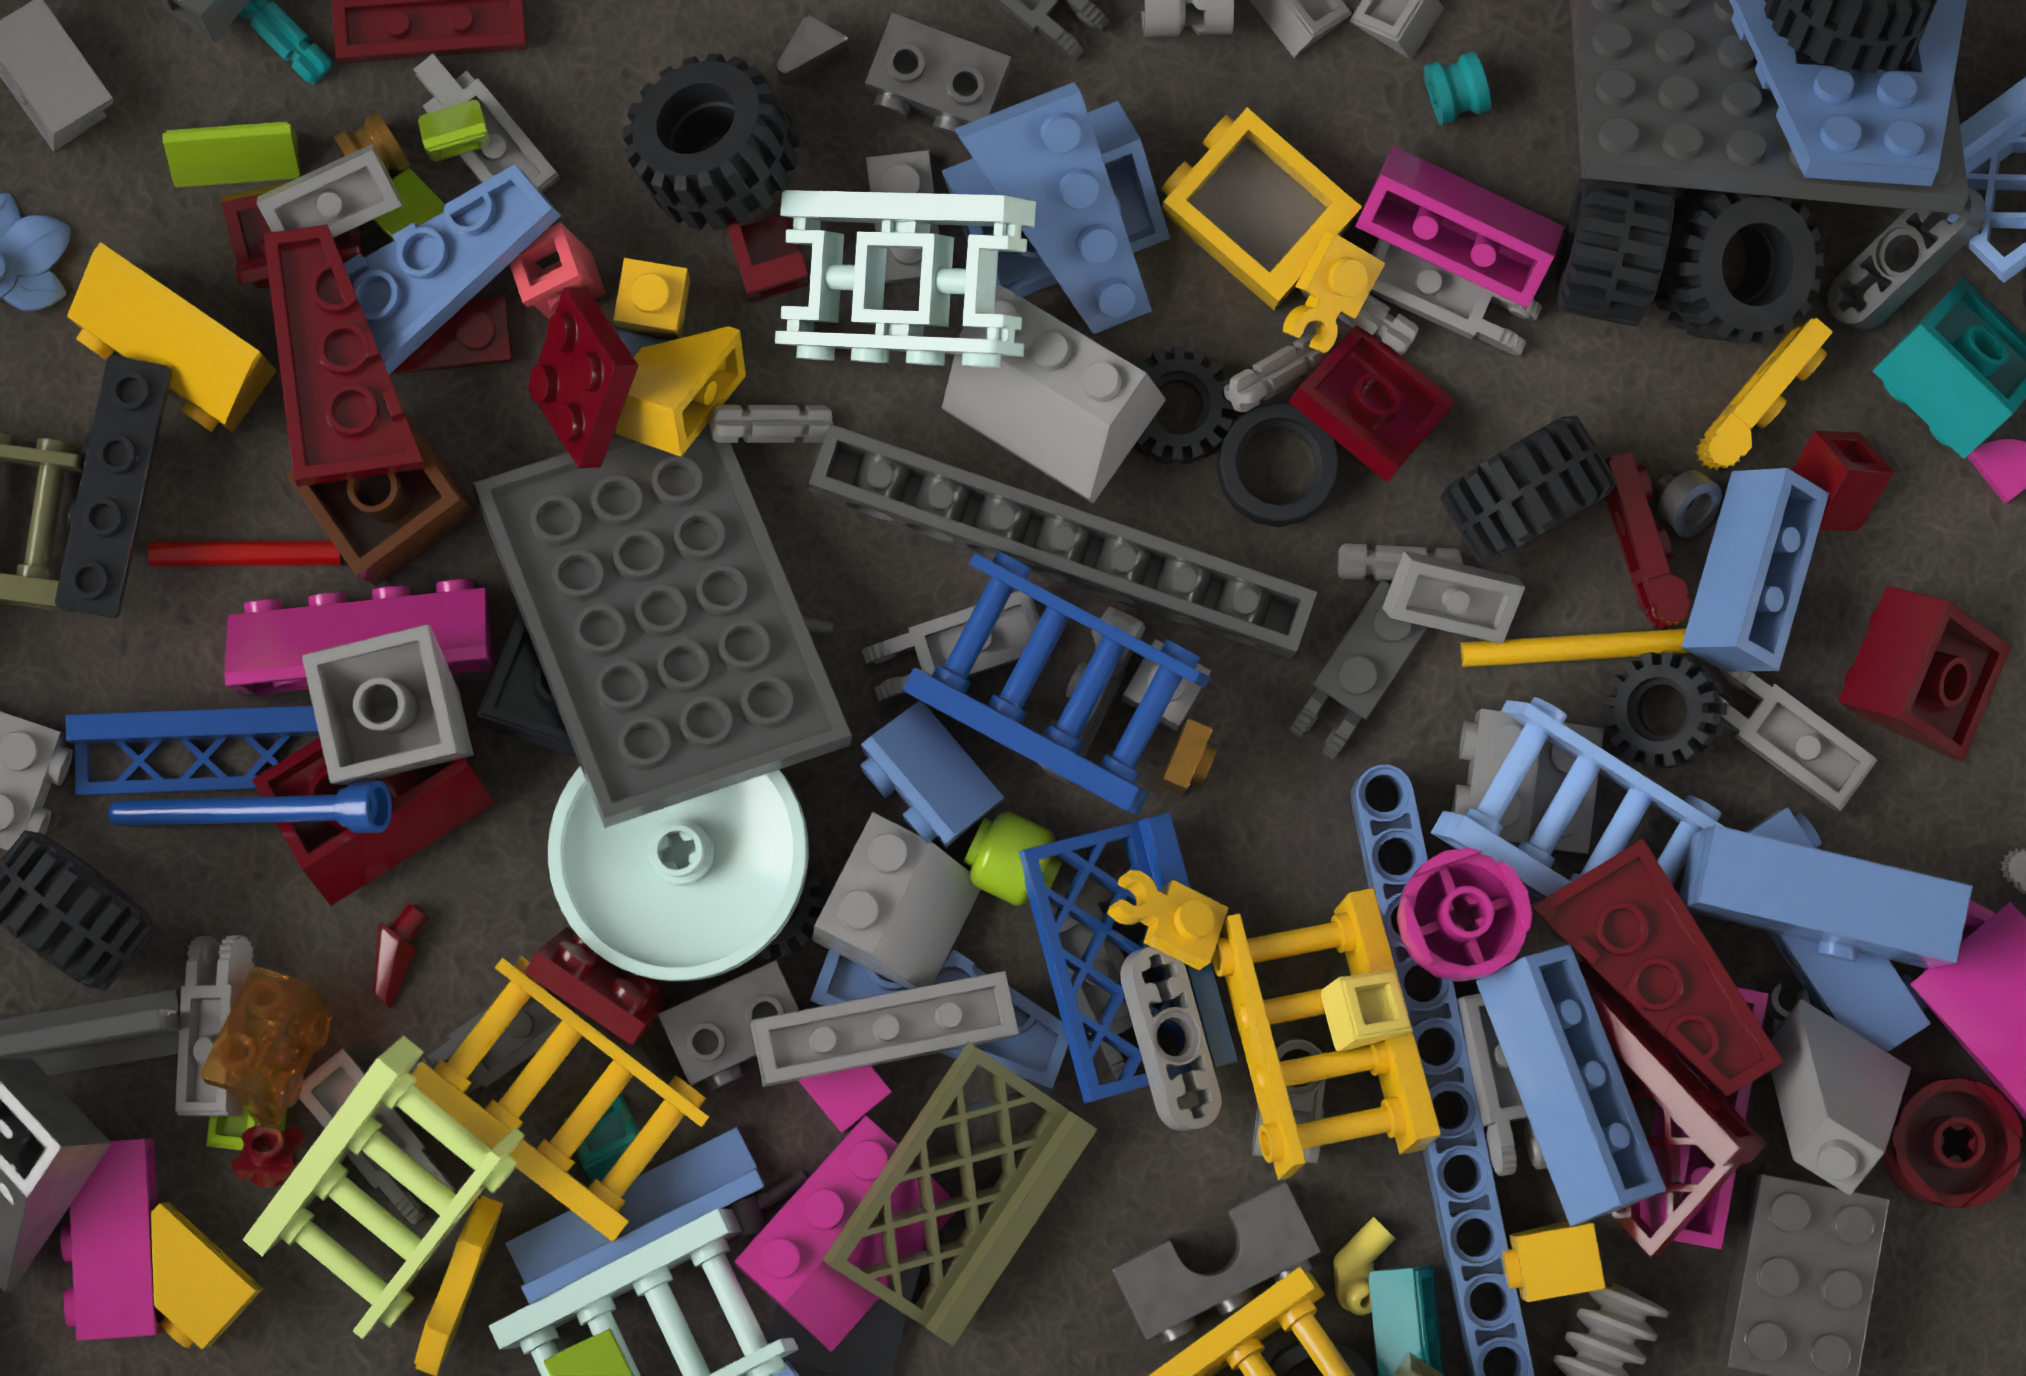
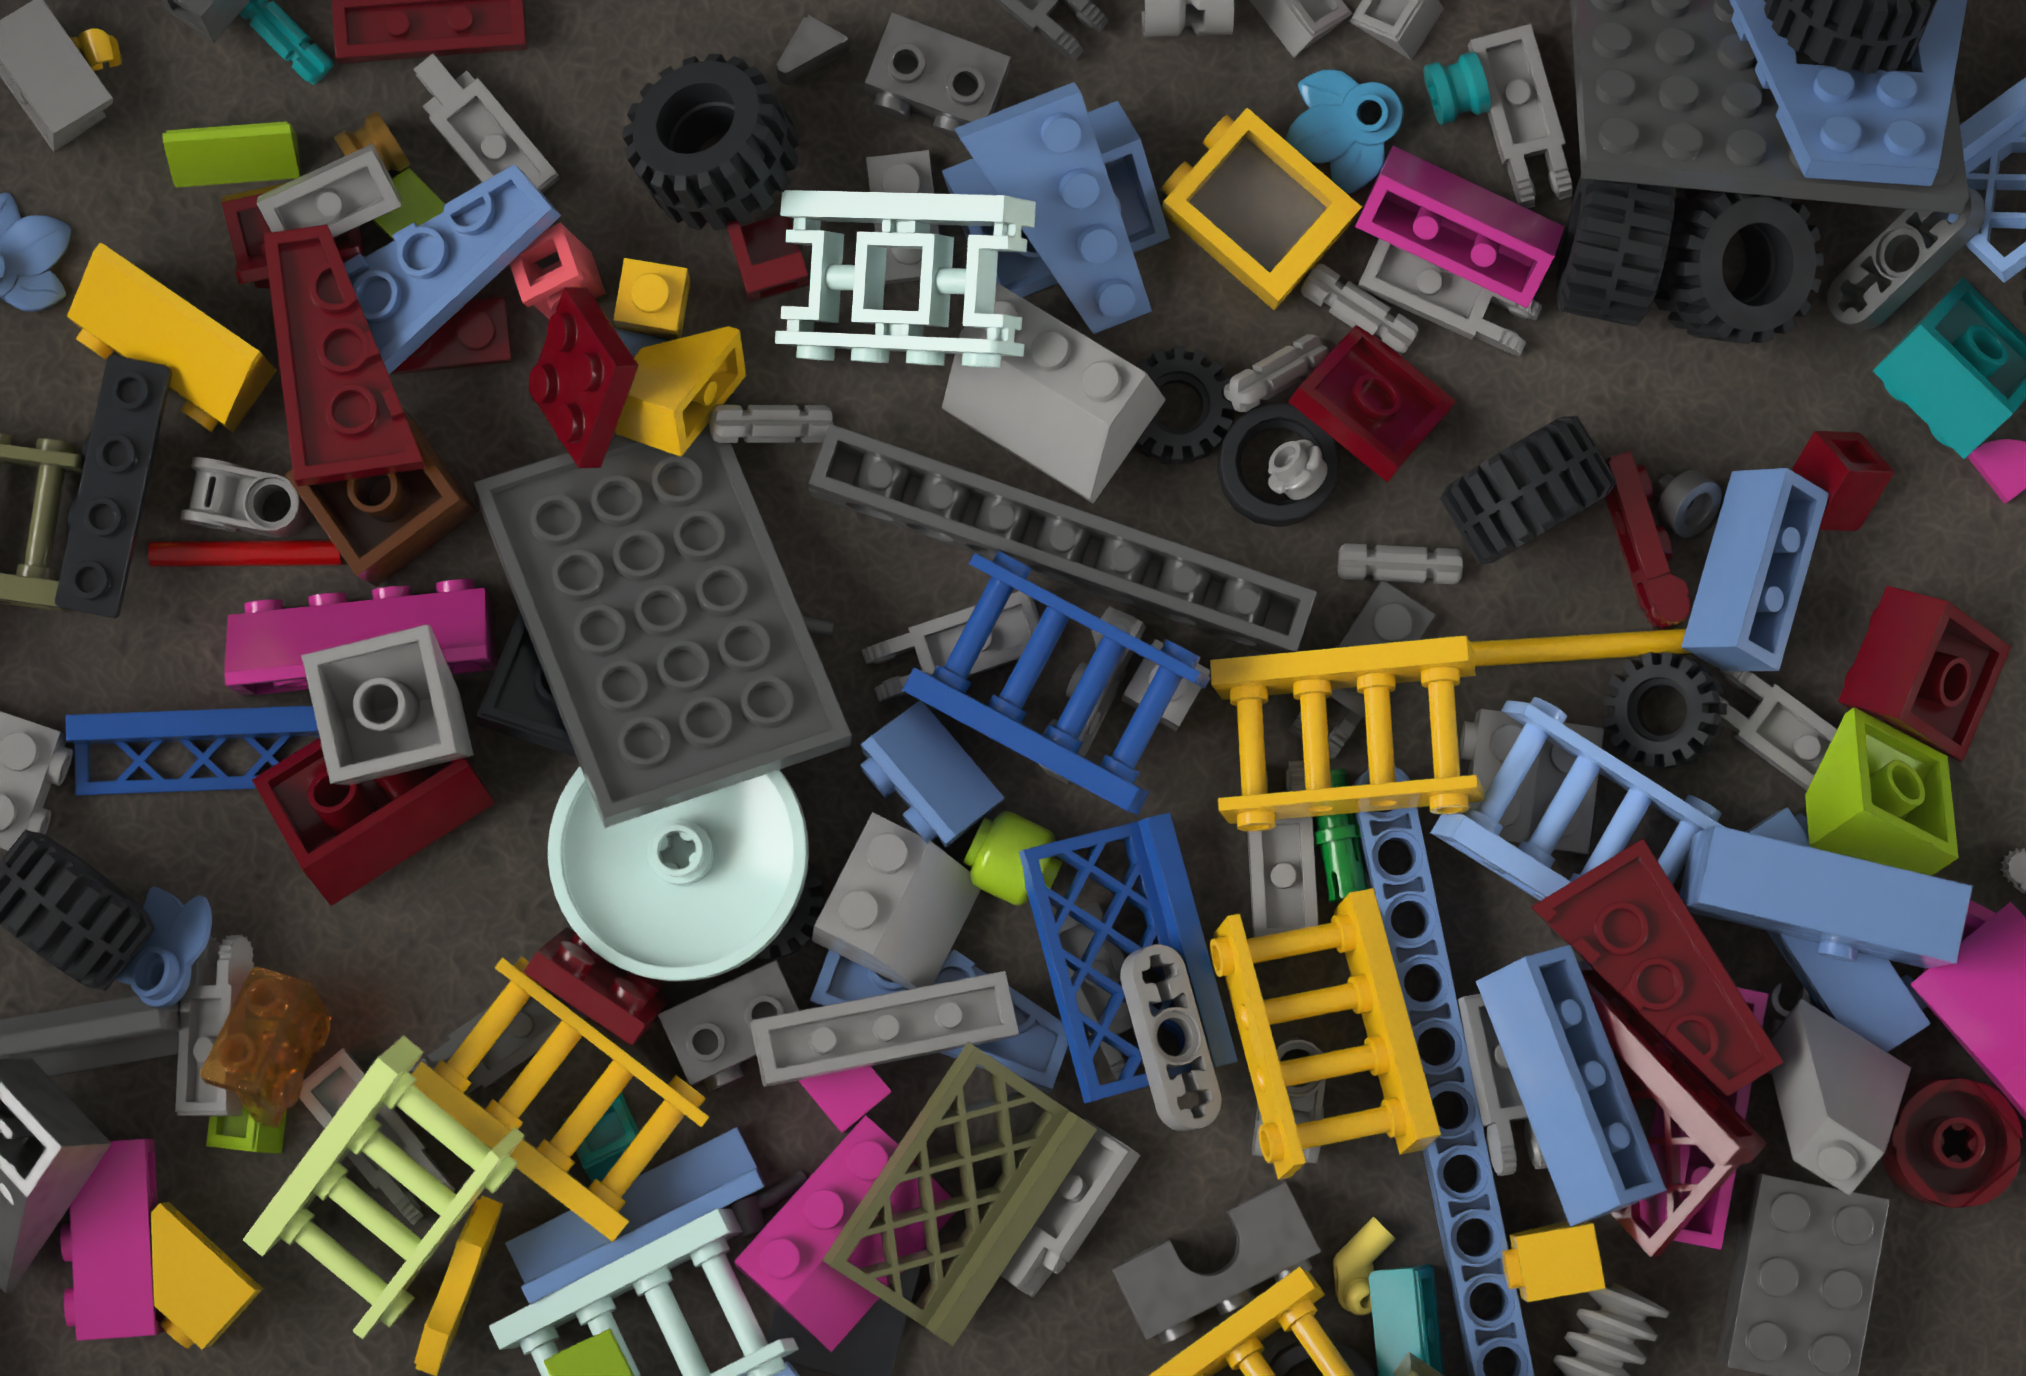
(98, 48): none -> yellow hand
(163, 963): none -> medium blue plate
(233, 499): none -> light grey piece
(268, 1155): dark red plate -> none
(360, 807): blue piece -> none
(395, 952): dark red bar -> none
(454, 130): lime slope -> none
(1071, 1212): none -> light grey hinge
(1178, 918): yellow plate -> none
(1189, 759): pearl gold plate -> none
(1283, 869): none -> light grey hinge
(1297, 469): none -> light grey plate
(1311, 680): none -> yellow fence
(1335, 131): none -> dark azure plate
(1337, 283): yellow plate -> none
(1340, 848): none -> green pin
(1365, 1009): light yellow slope -> none
(1453, 597): light grey plate -> none
(1464, 915): dark pink cylinder -> none
(1522, 110): none -> light grey hinge
(1761, 396): yellow hinge -> none
(1882, 798): none -> lime slope

